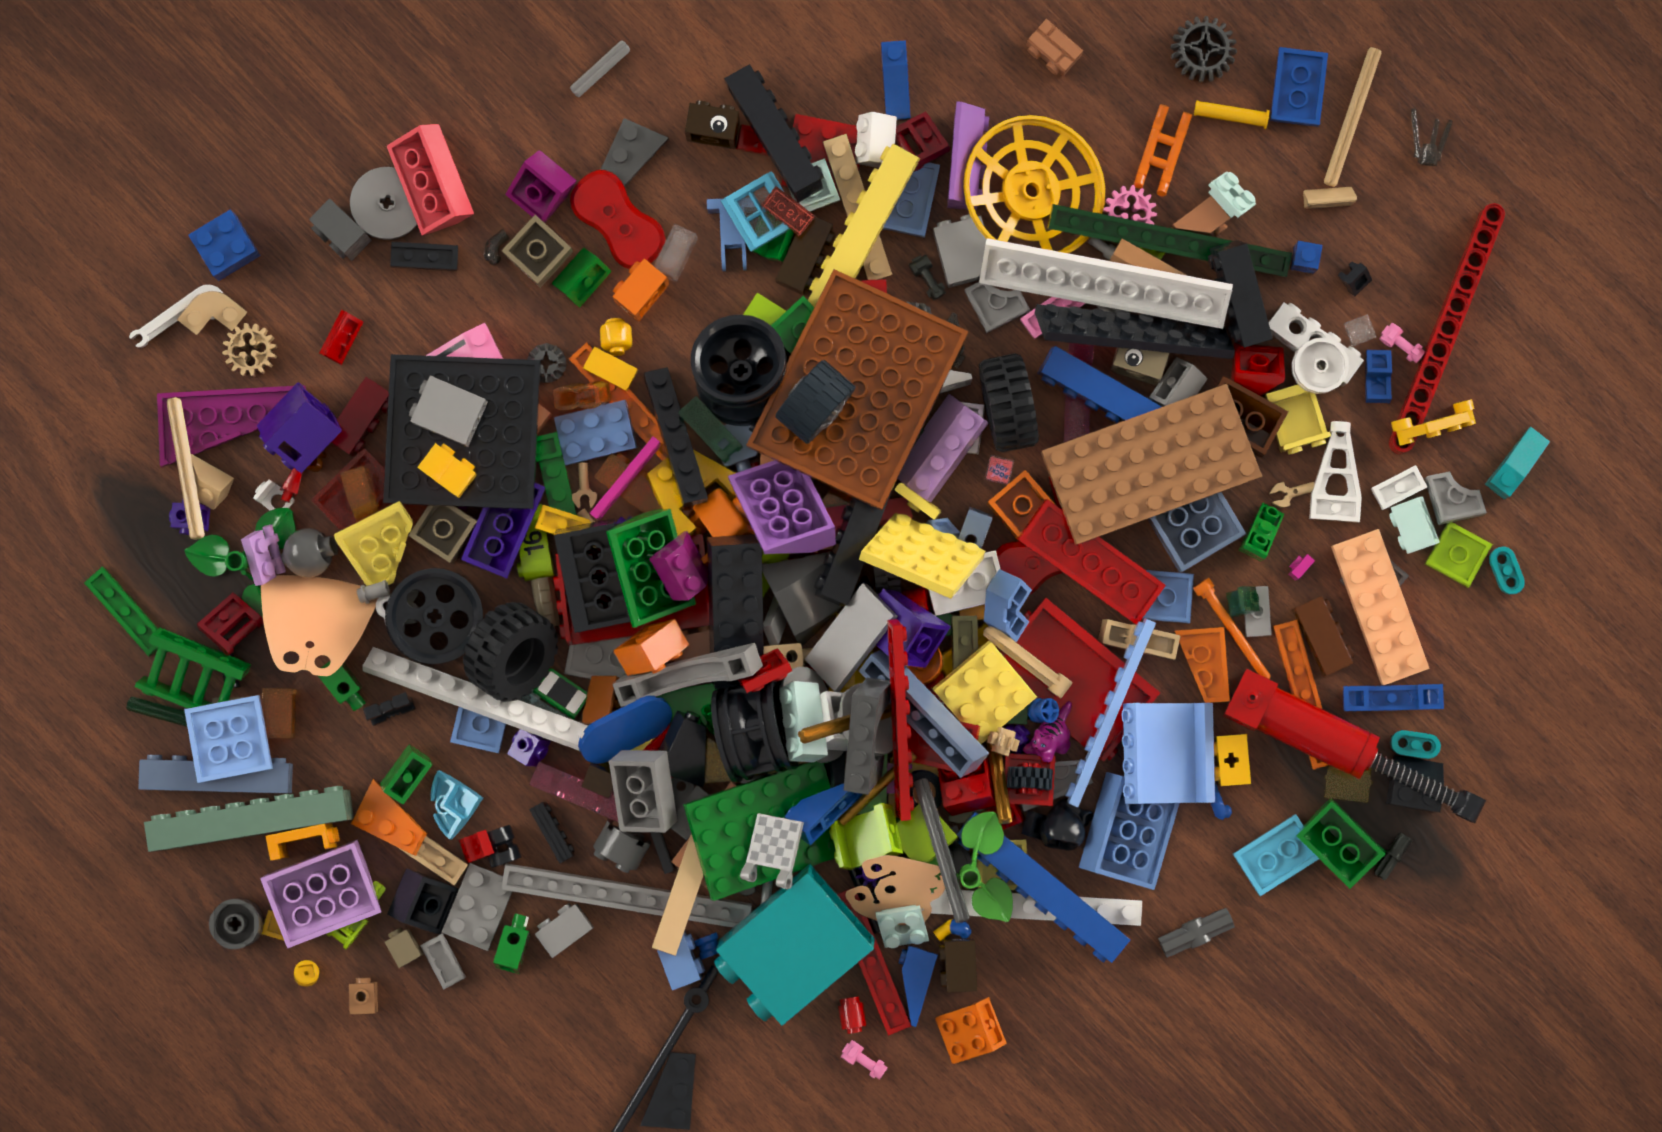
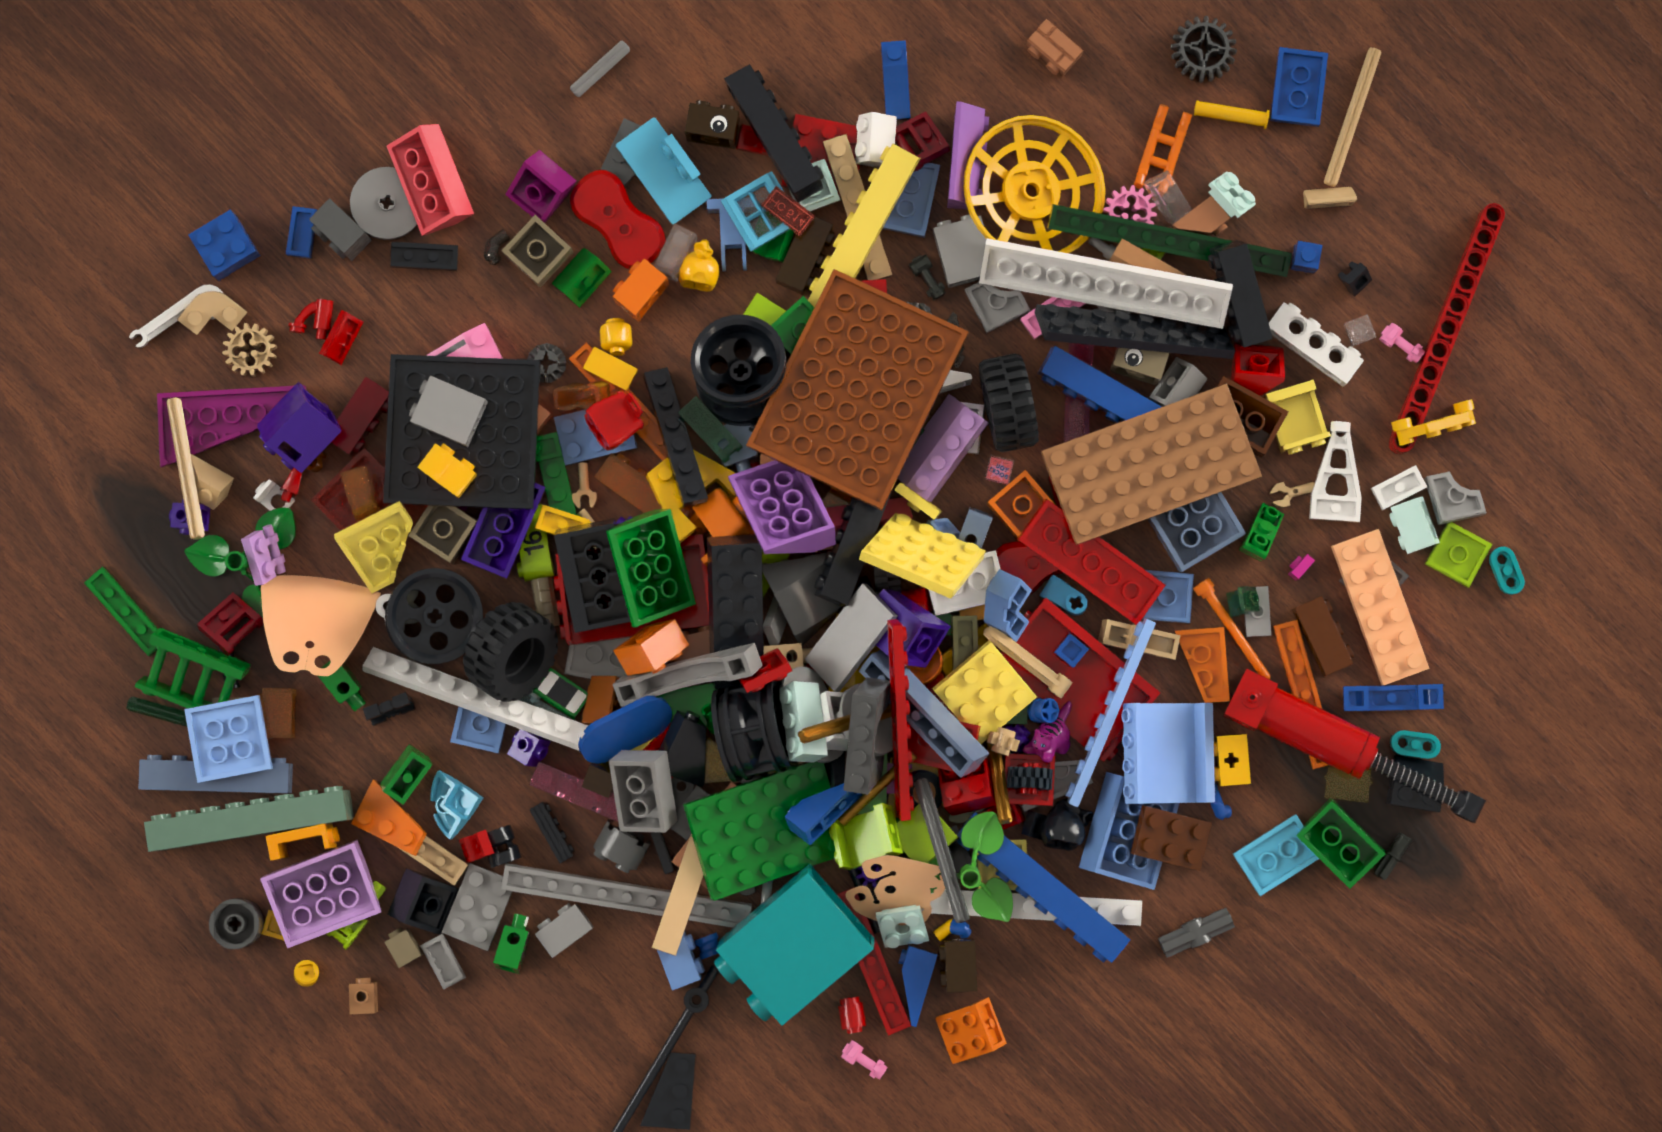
(300, 233): none -> blue tile
(308, 552): dark grey brick -> none
(322, 320): none -> red plant
(373, 591): light grey pin -> none
(614, 419): none -> red piece
(625, 478): dark pink tile -> none
(664, 170): none -> medium azure bracket
(681, 568): magenta slope -> none
(699, 268): none -> yellow piece
(773, 846): flag -> none
(815, 401): black wheel -> none
(1060, 595): none -> dark azure piece
(1071, 650): none -> blue plate
(1167, 197): none -> clear slope
(1171, 838): none -> reddish brown plate
(1309, 376): white wheel -> none
(1378, 376): blue slope -> none
(1429, 153): clear smoke plant -> none
(1517, 463): teal slope -> none

